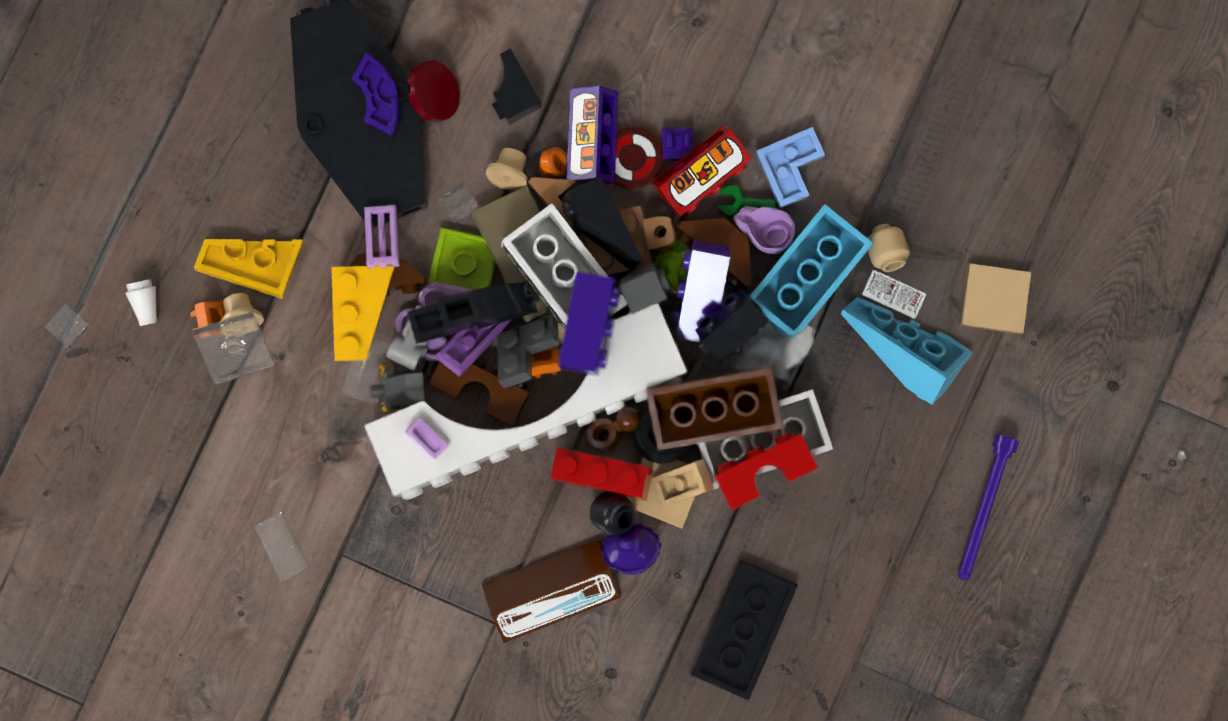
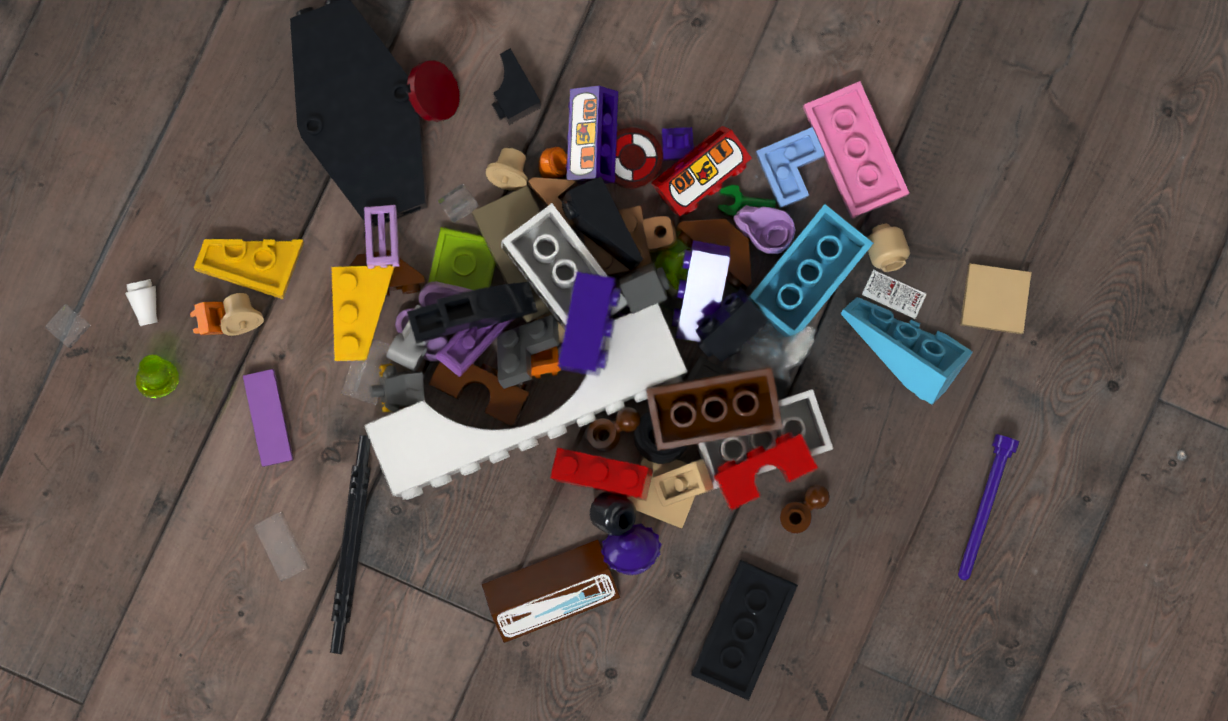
(156, 377): none -> clear neon green piece
(233, 348): clear plate -> none
(268, 417): none -> medium lavender tile
(350, 544): none -> black axle
(380, 94): dark purple tile -> none
(426, 438): lavender piece -> none
(815, 498): none -> reddish brown plate
(856, 150): none -> bright pink plate

